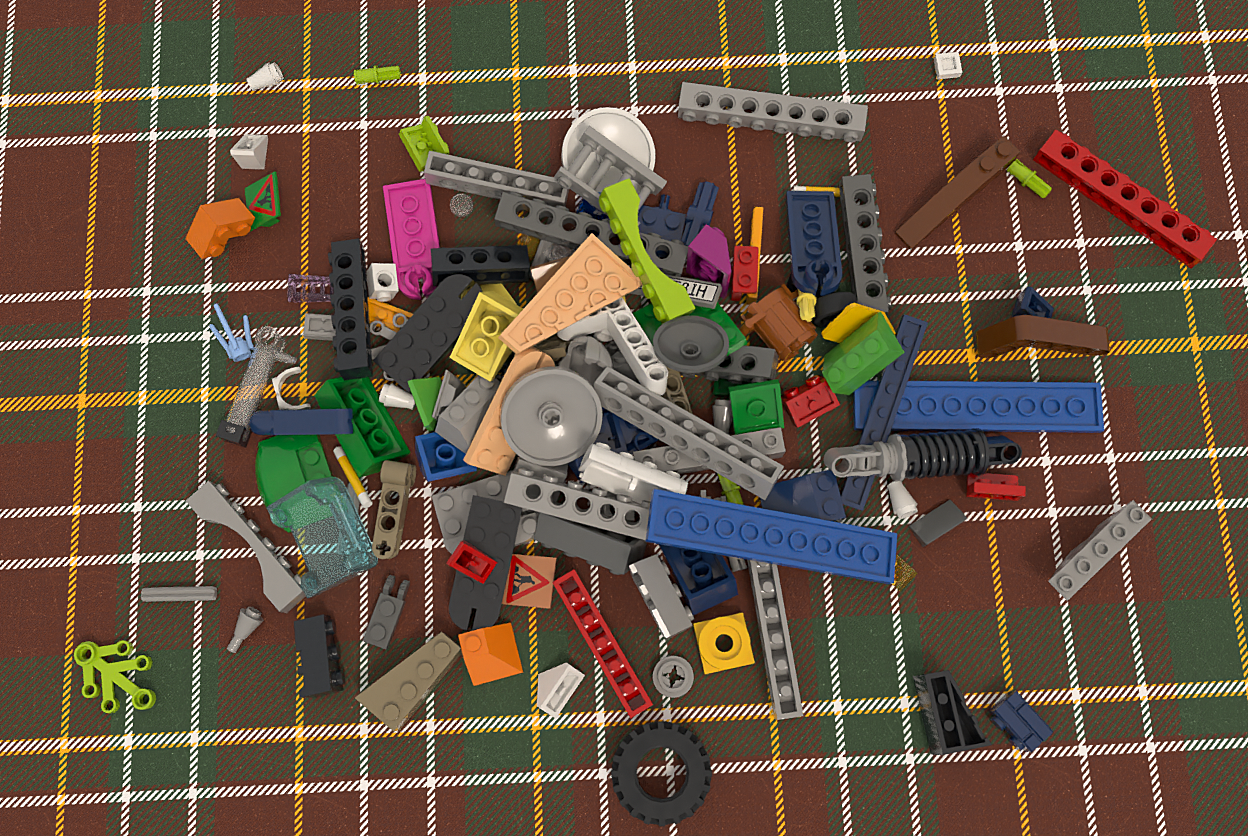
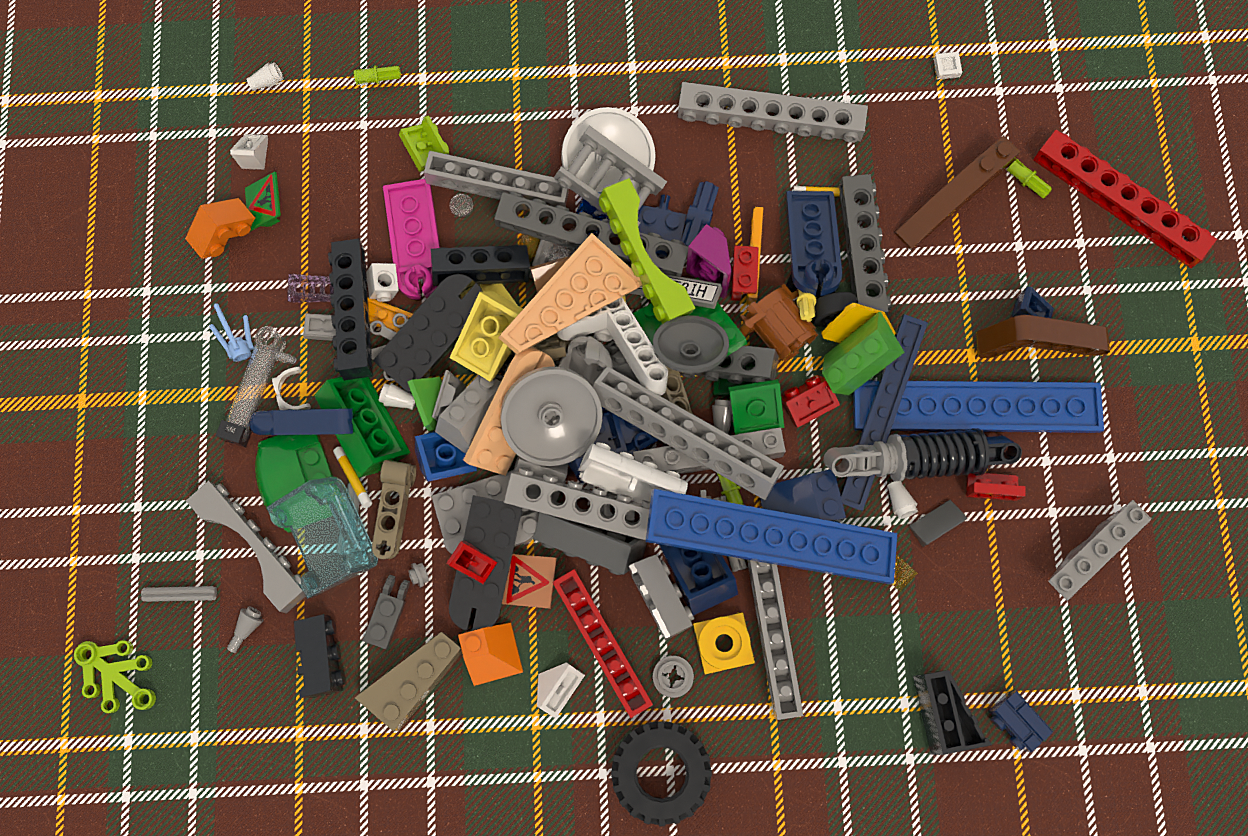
(418, 574): none -> light grey plate

